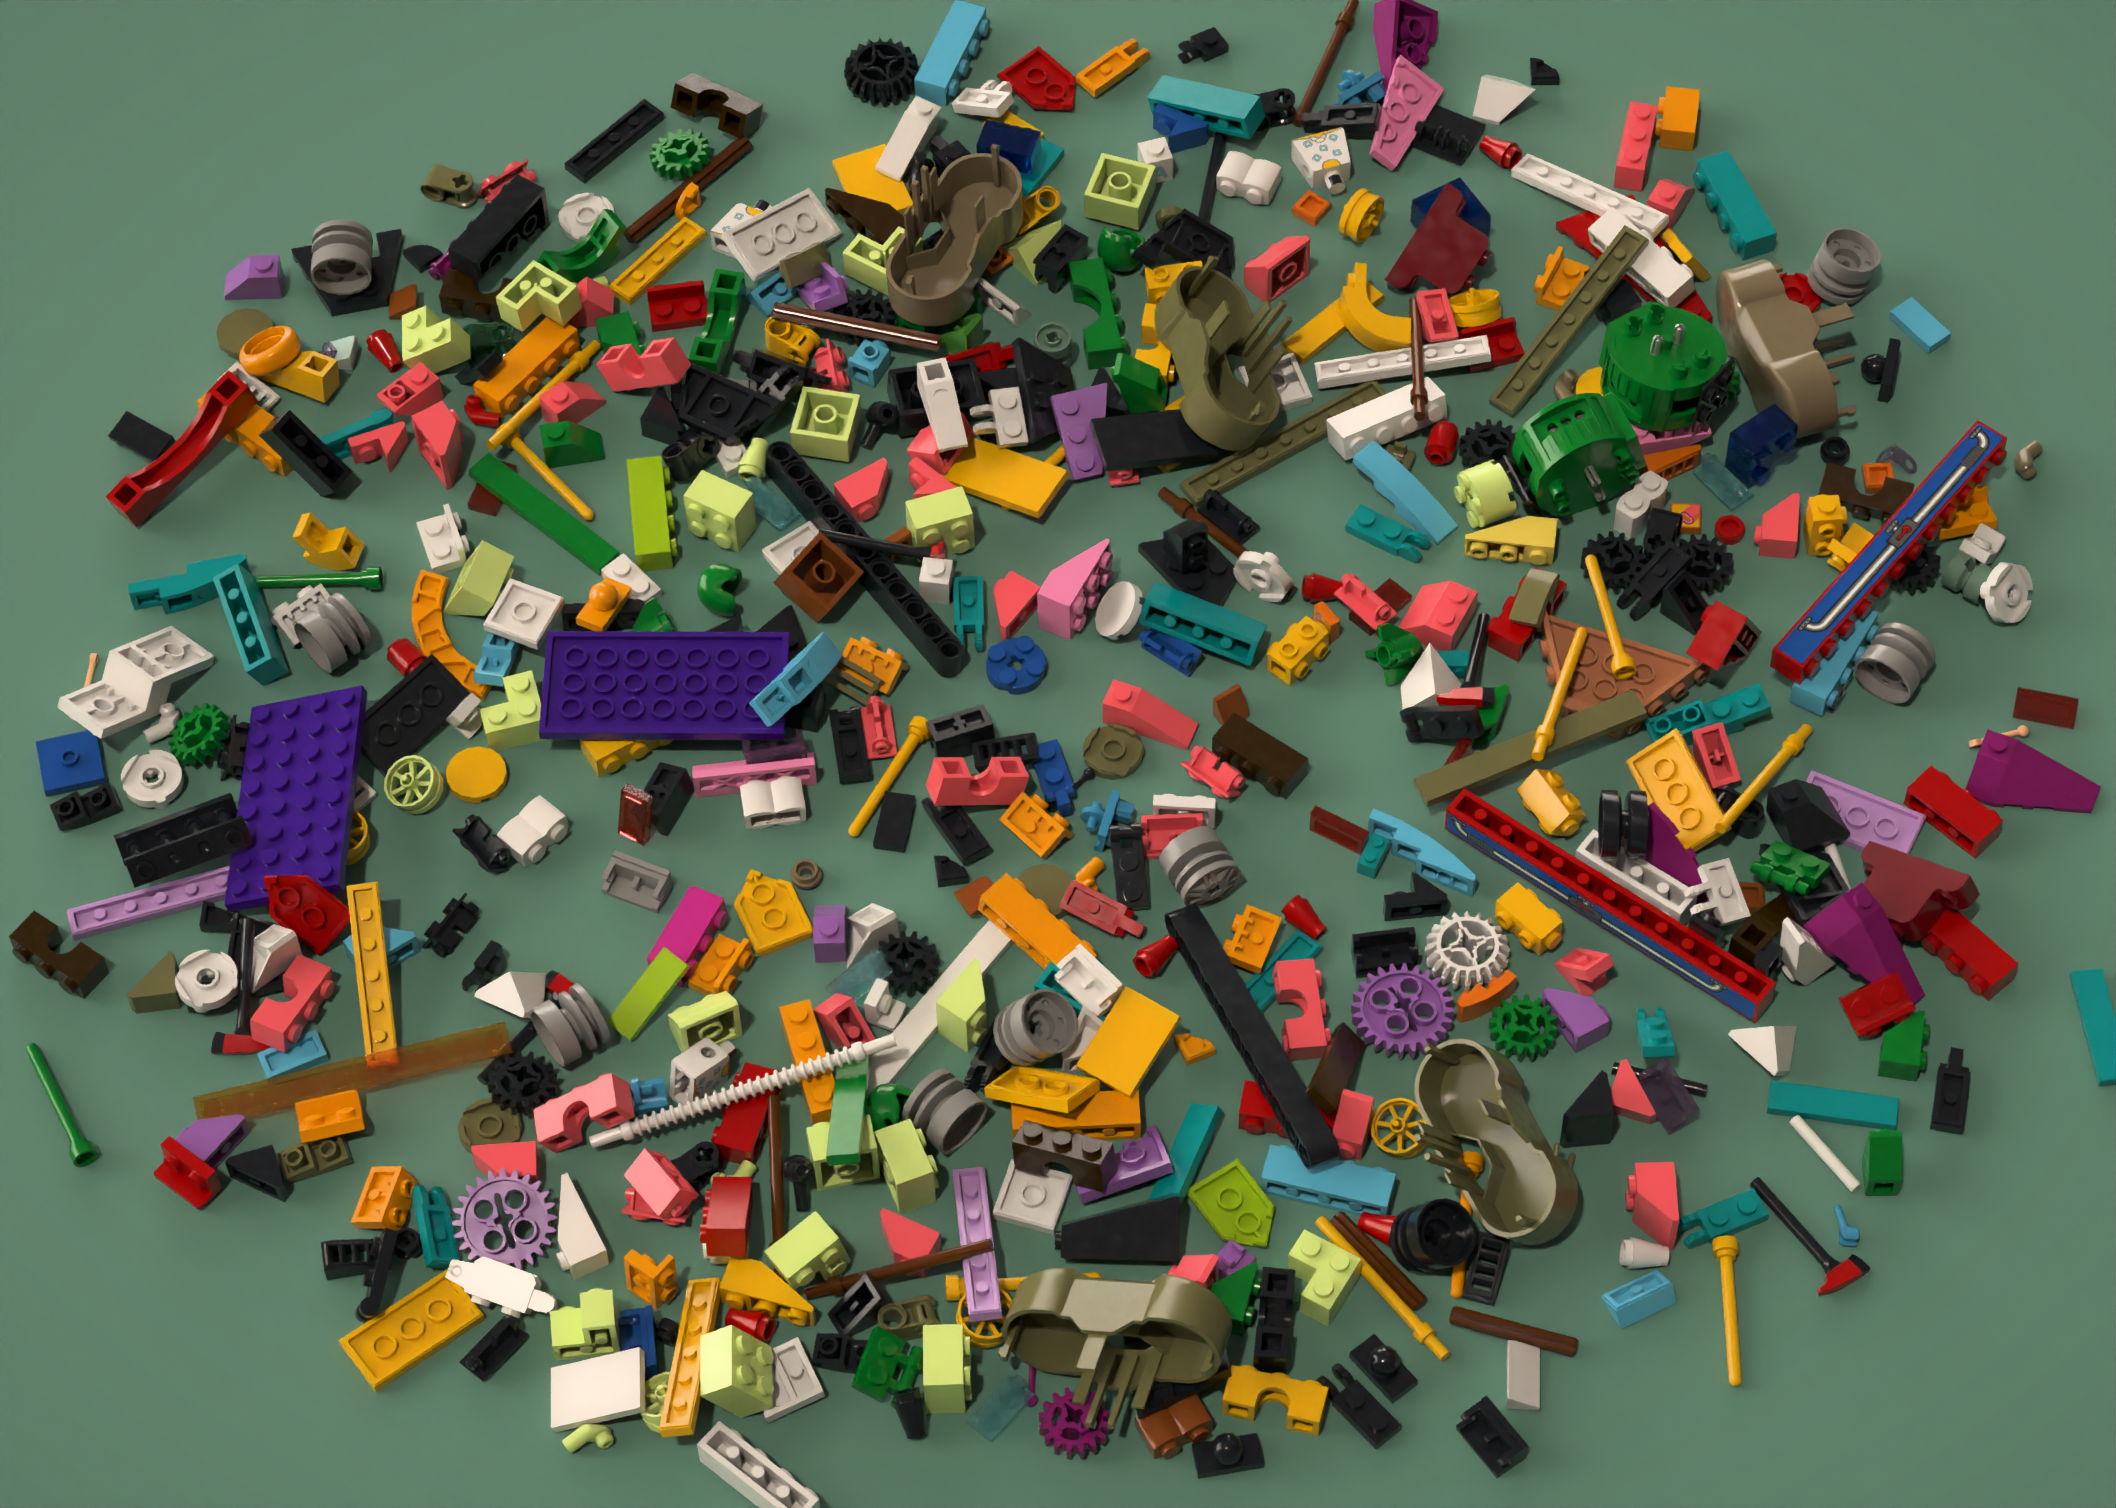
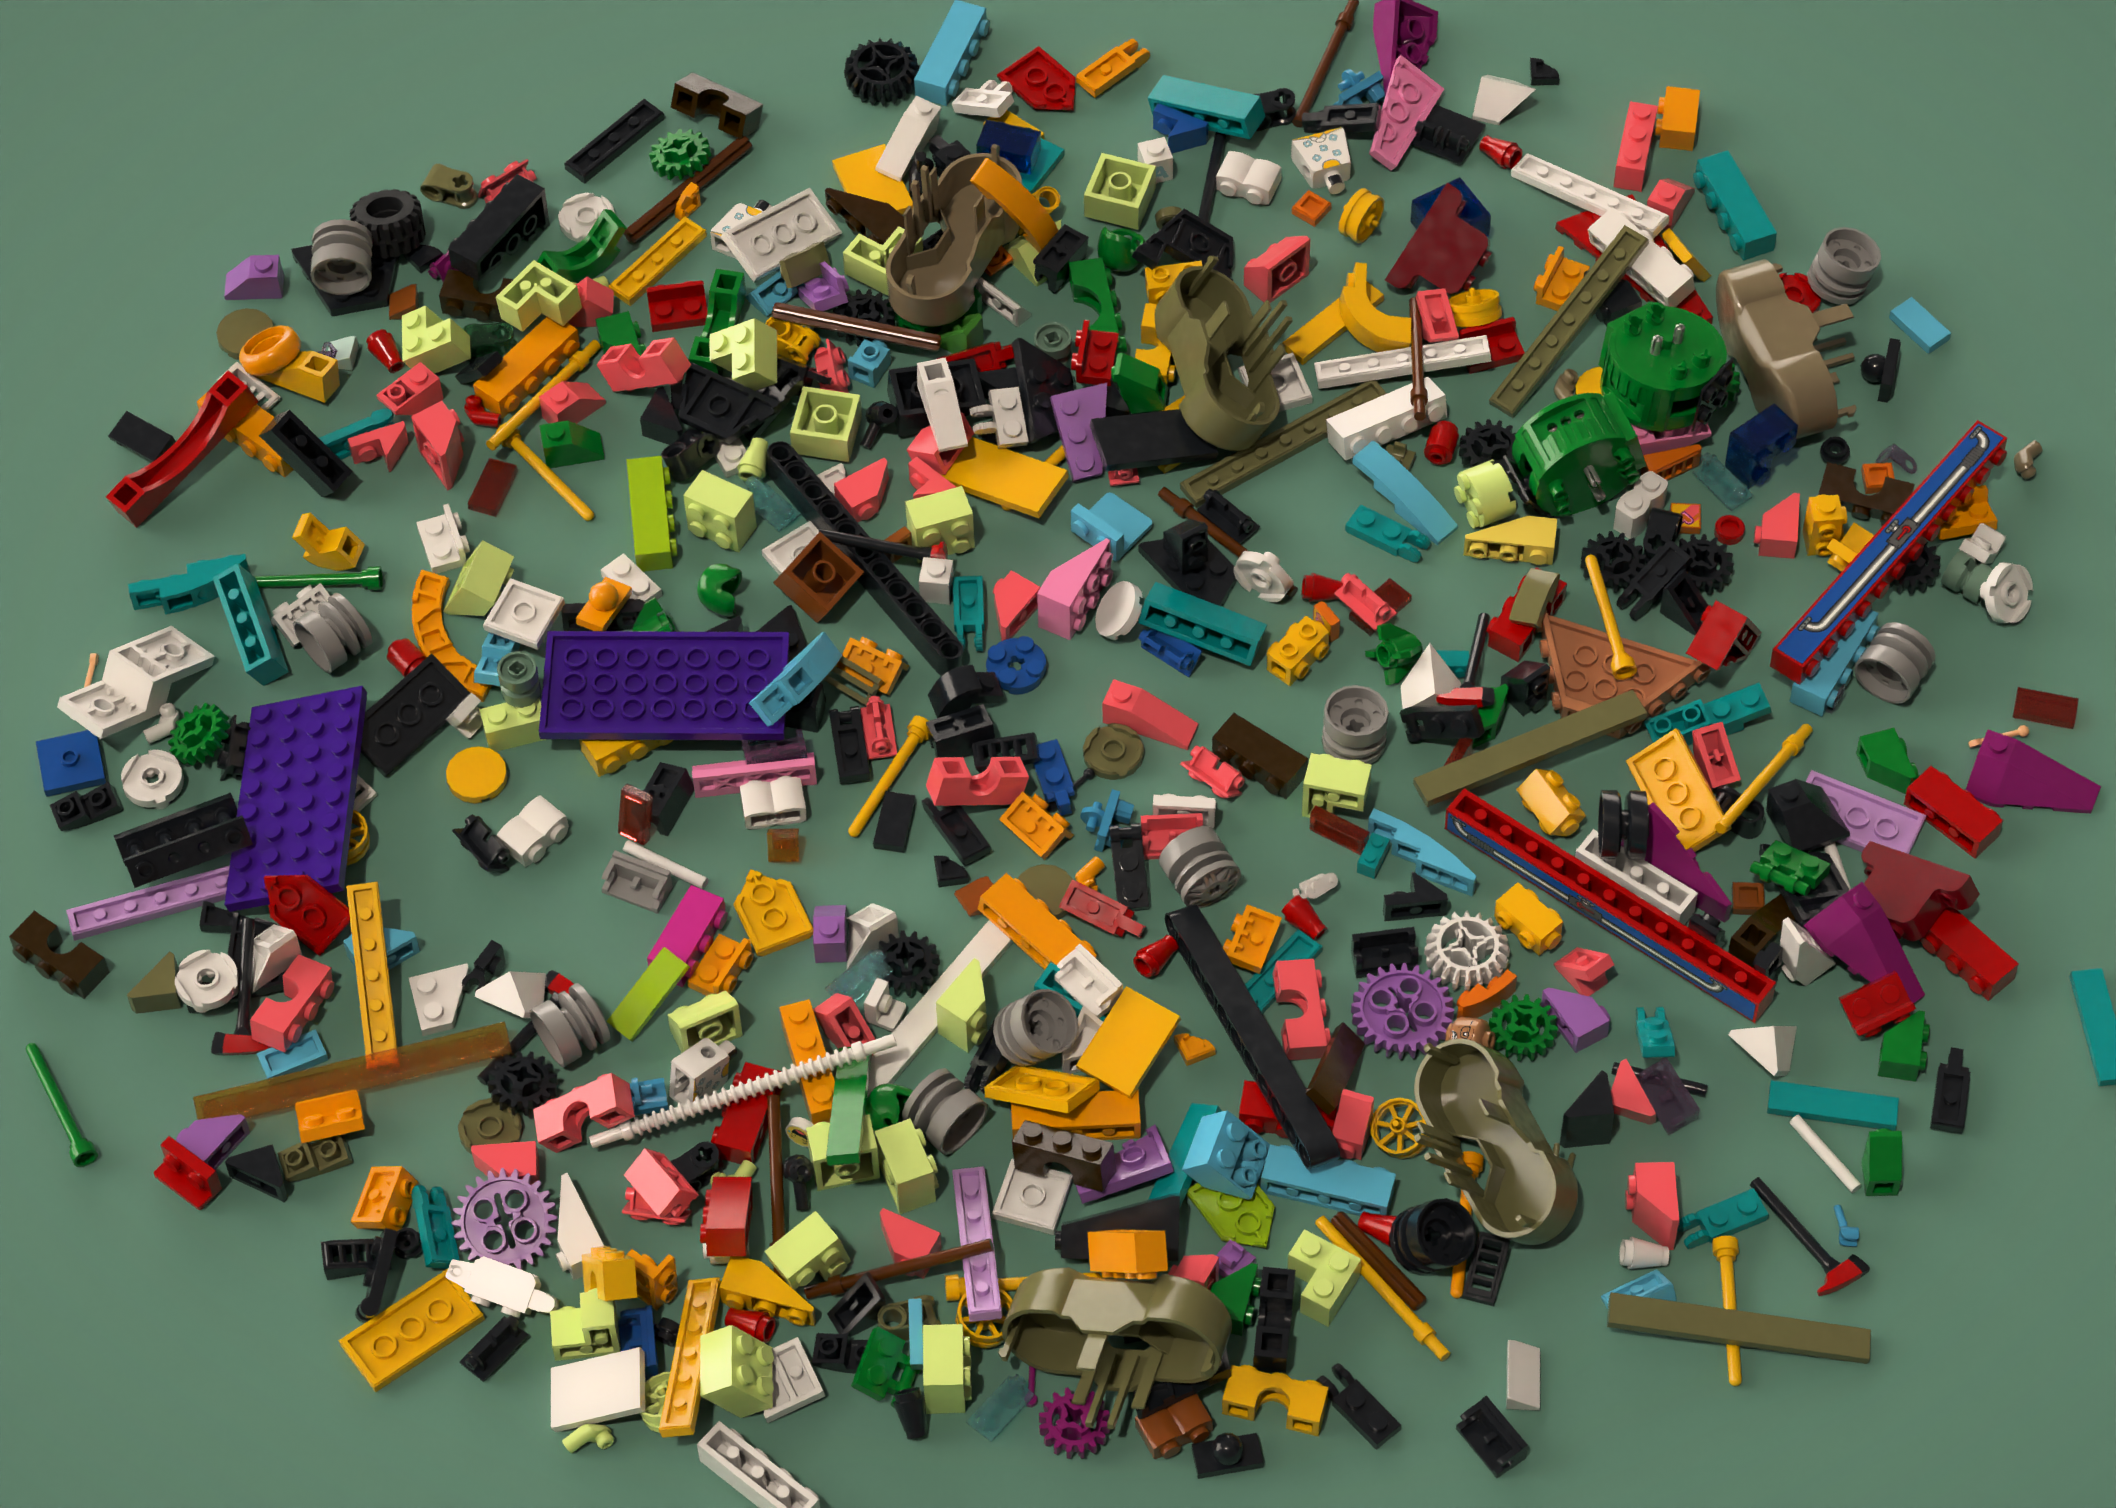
(392, 219): none -> black tyre
(413, 784): yellowish green wheel -> none
(438, 998): none -> white wing
(442, 934): black hinge -> none
(519, 679): none -> sand green wheel
(543, 513): green tile -> none
(610, 1273): none -> yellow arch
(658, 860): none -> white bar
(747, 352): none -> yellowish green brick
(783, 845): none -> clear orange tile
(797, 1130): none -> tile
(805, 866): dark tan plate -> none
(832, 476): none -> white tile
(916, 1333): none -> medium azure tile
(962, 688): none -> black brick
(1016, 202): none -> light orange slope
(1095, 355): none -> red bracket
(1112, 520): none -> medium azure bracket
(1128, 1253): none -> light orange brick
(1205, 44): black plate -> none
(1226, 1155): none -> medium azure slope
(1230, 702): dark orange slope -> none
(1316, 885): none -> white piece
(1335, 783): none -> yellowish green brick
(1355, 724): none -> light grey wheel
(1383, 1368): black tile -> none
(1441, 614): coral slope -> none
(1471, 1029): none -> medium nougat head
(1513, 1331): reddish brown axle -> none
(1527, 686): none -> black slope
(1545, 732): yellow bar -> none
(1722, 891): white hinge -> none
(1739, 1328): none -> olive tile
(1886, 759): none -> green slope

